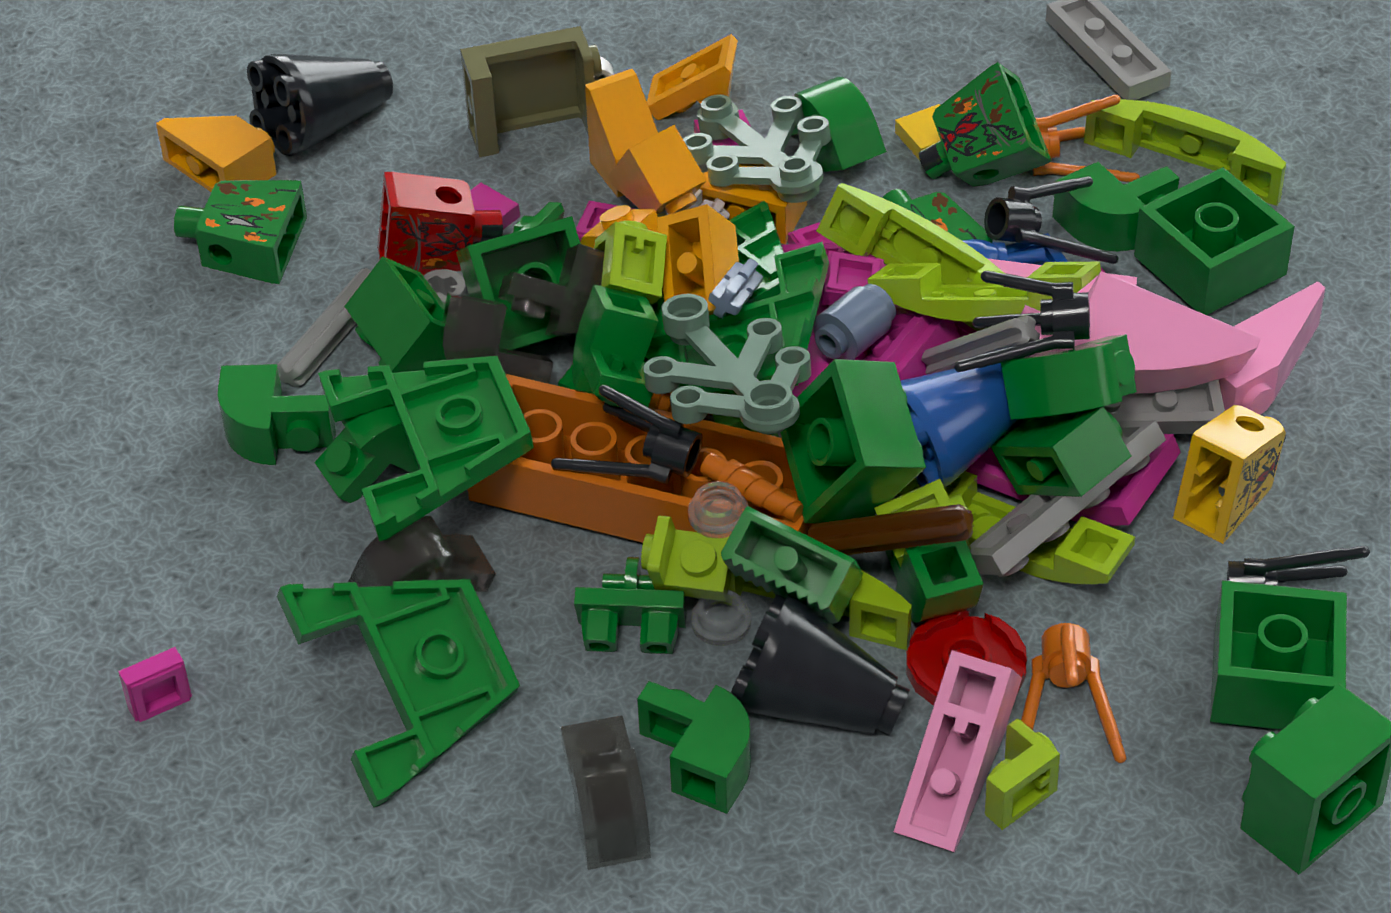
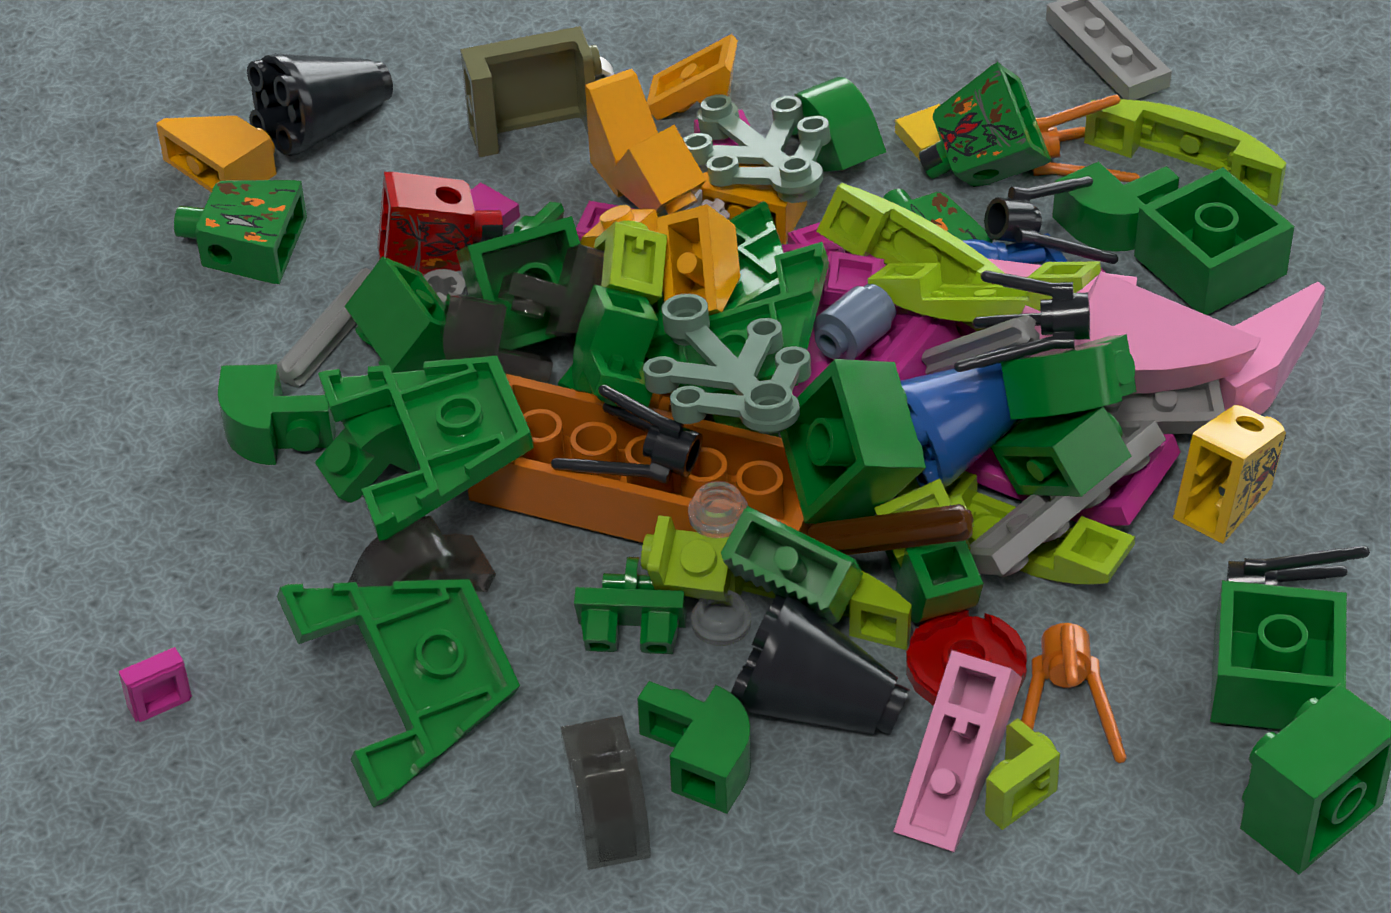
(735, 288): sand blue piece -> none
(752, 486): orange animal -> none

